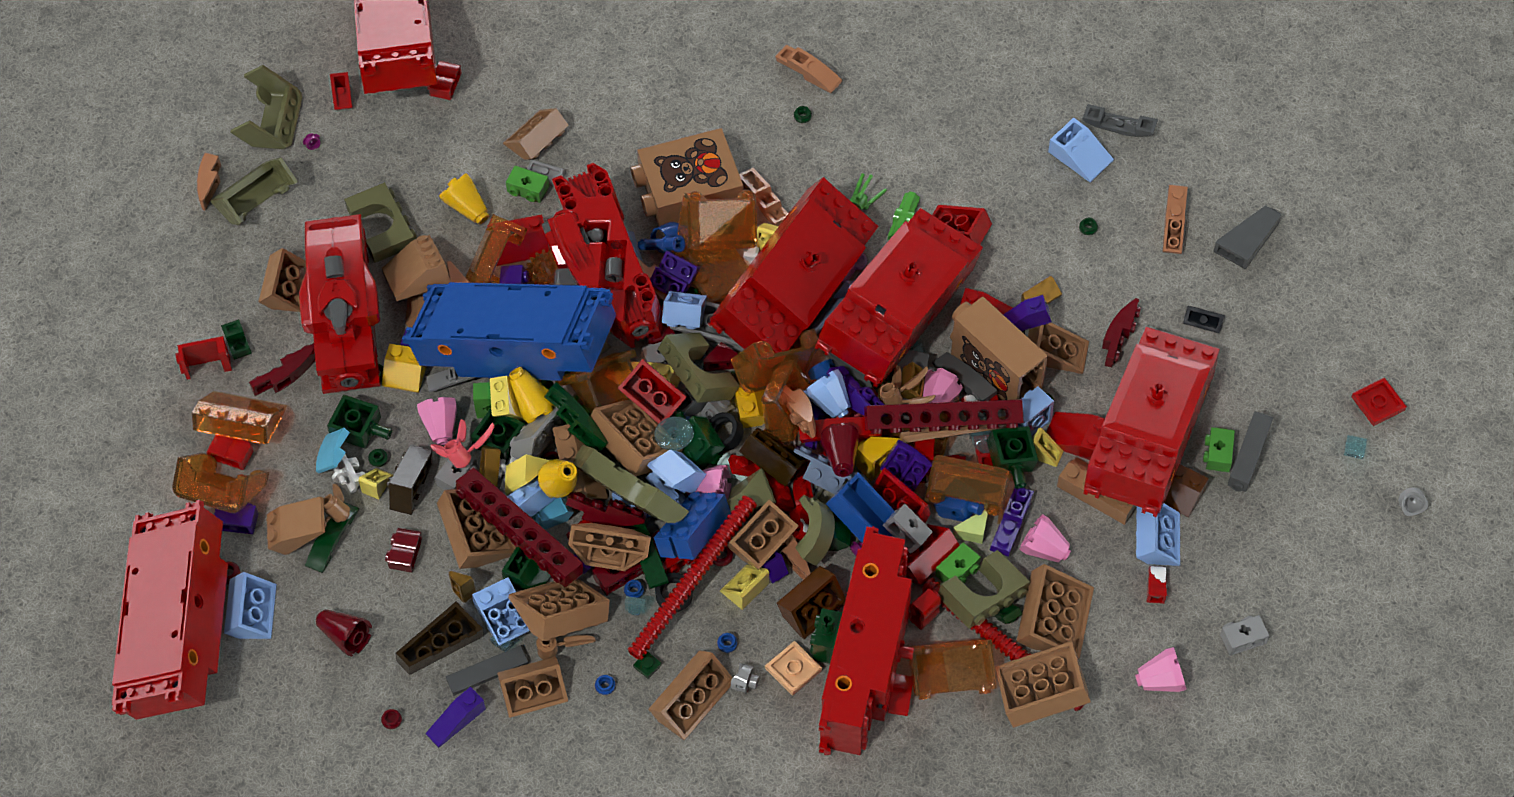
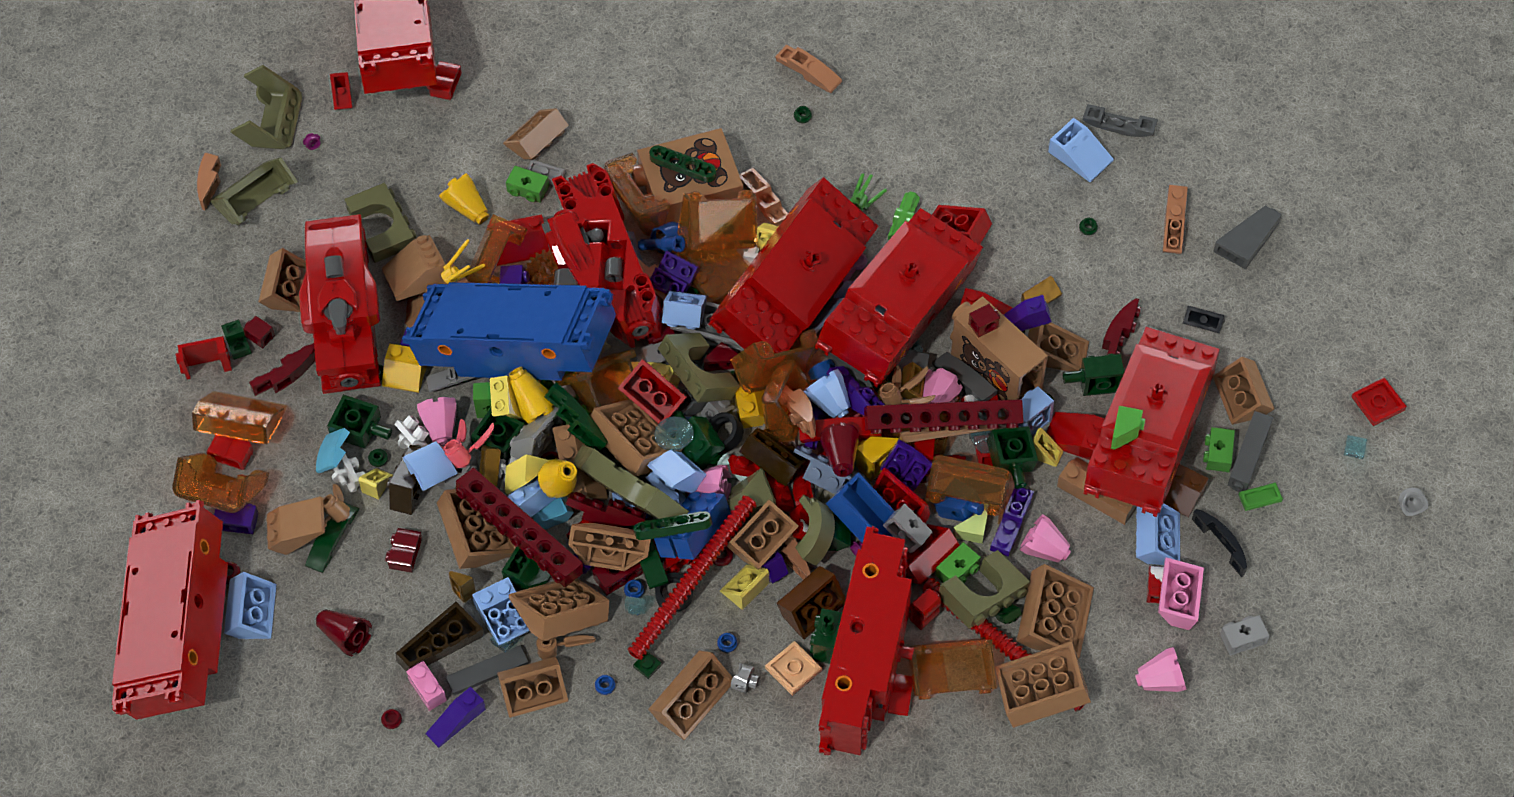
(259, 332): none -> dark red brick
(409, 435): none -> white hips
(426, 685): none -> bright pink brick
(429, 465): none -> light blue slope
(453, 274): none -> yellow plant
(645, 211): none -> clear orange windscreen
(653, 528): none -> dark green beam
(684, 160): none -> dark green beam
(984, 320): none -> dark red brick
(1097, 374): none -> dark green brick
(1127, 426): none -> bright green slope
(1180, 593): none -> bright pink slope
(1207, 522): none -> black slope
(1242, 390): none -> medium nougat slope
(1260, 496): none -> bright green tile

